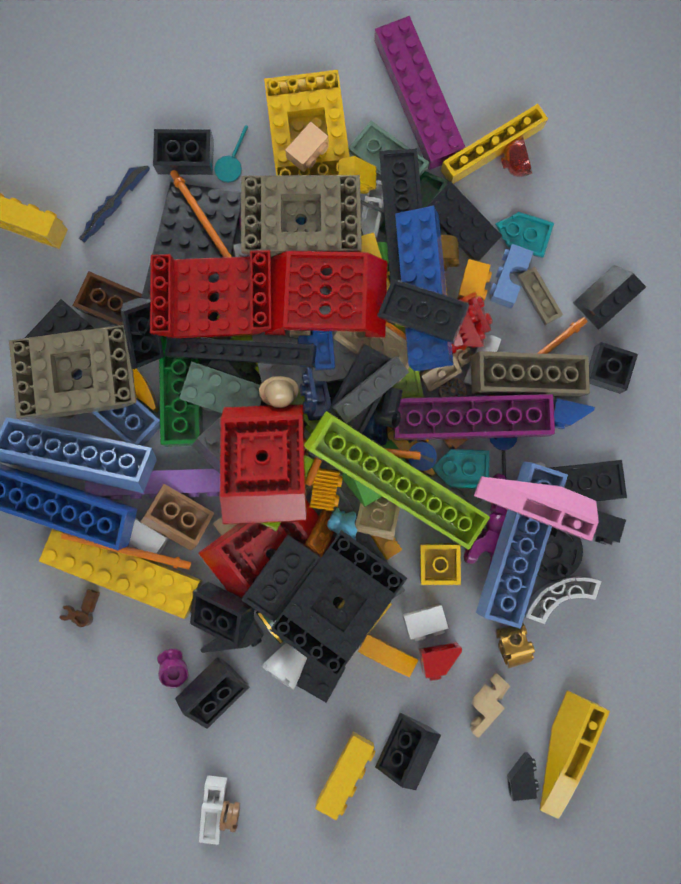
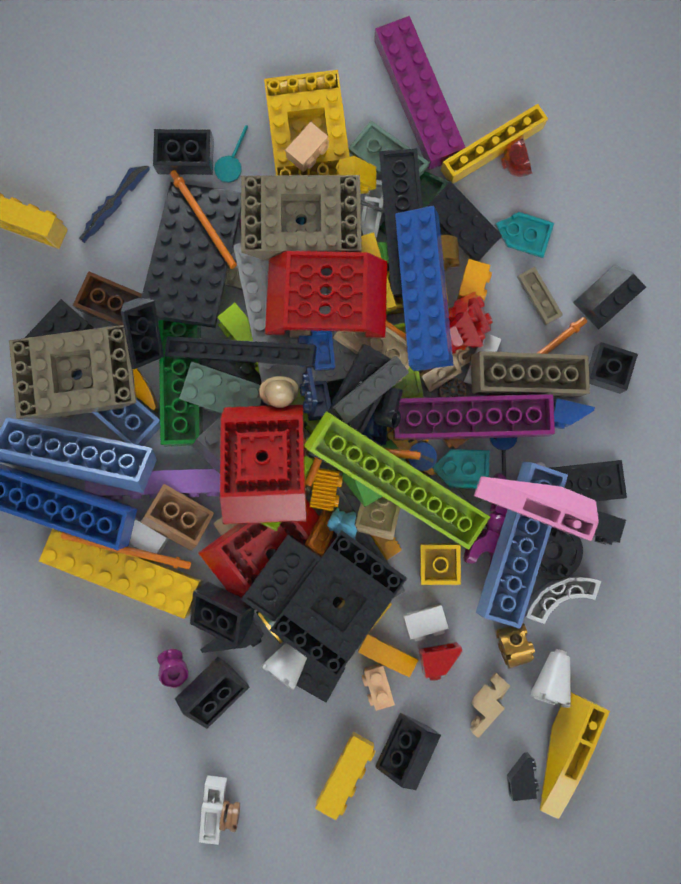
(84, 617): reddish brown bar -> none
(183, 289): red slope -> none
(380, 691): none -> light nougat brick
(423, 310): black plate -> none
(515, 260): medium blue arch -> none
(554, 680): none -> white cone

